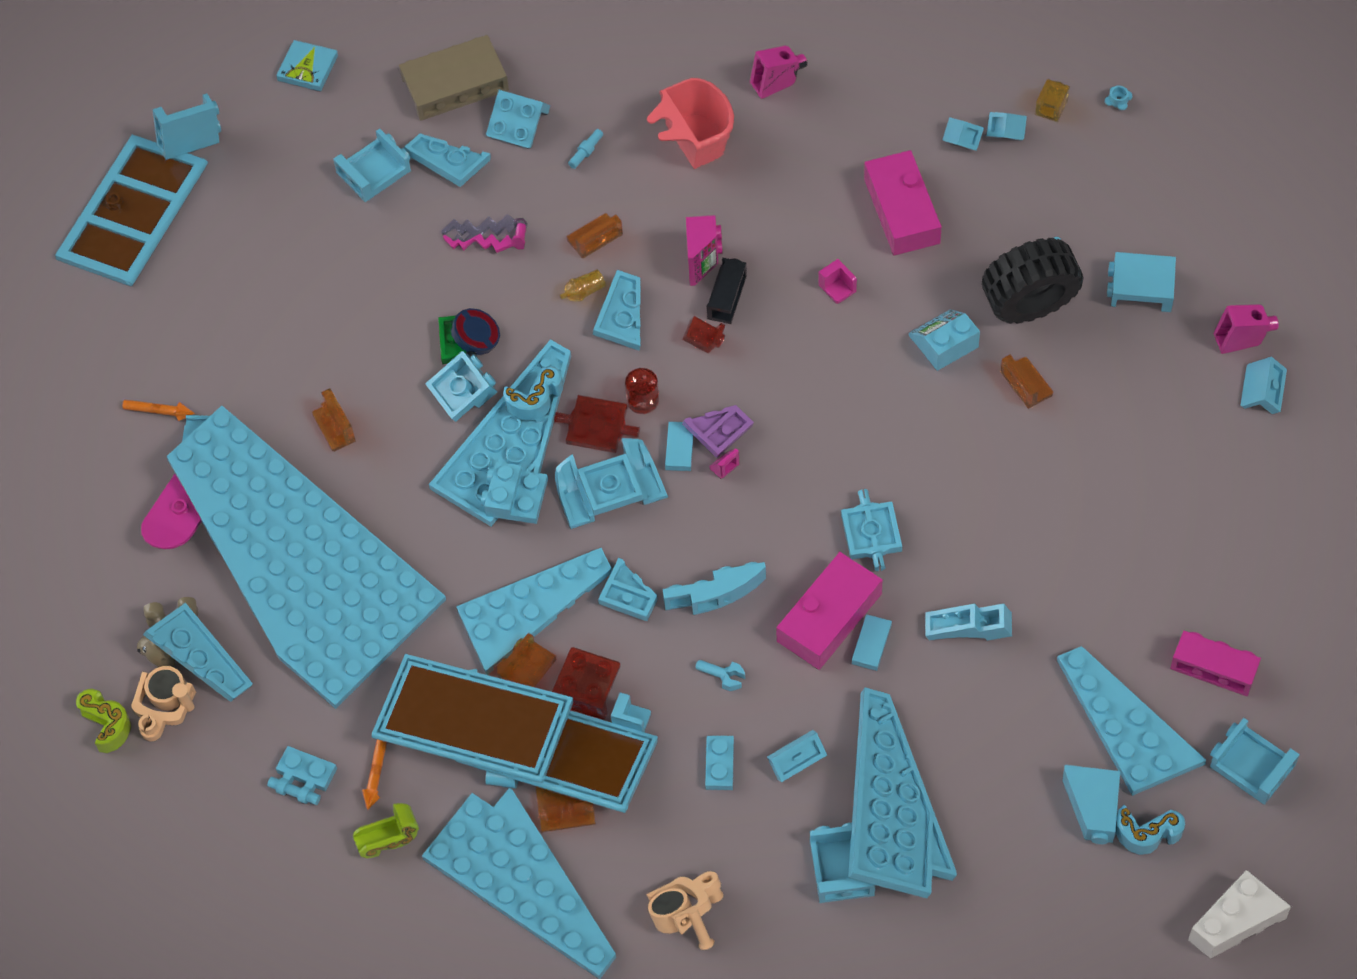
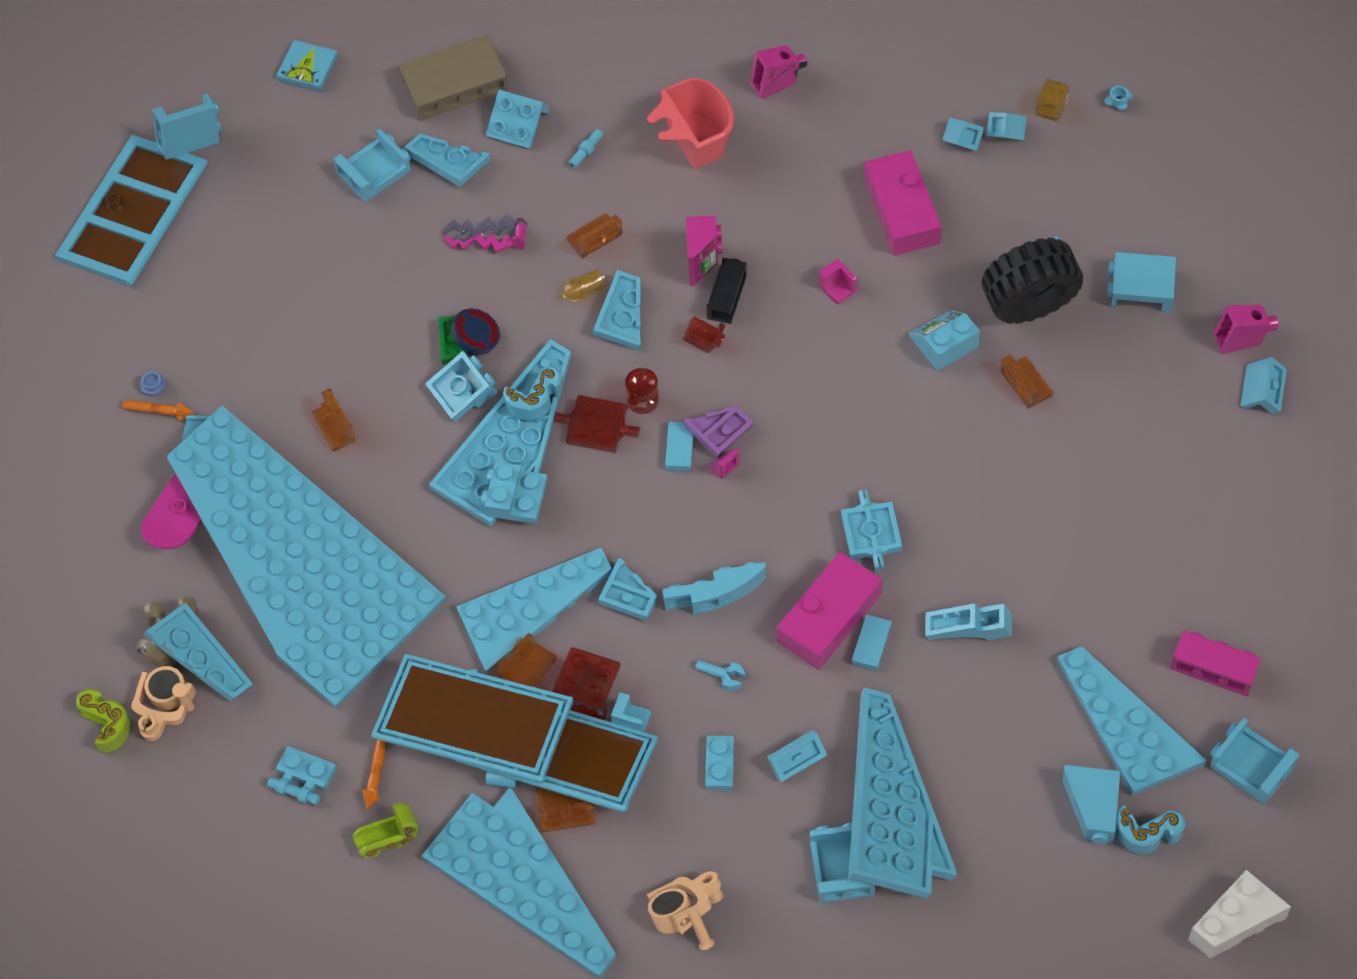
(152, 383): none -> medium blue plate
(608, 483): medium azure piece -> none

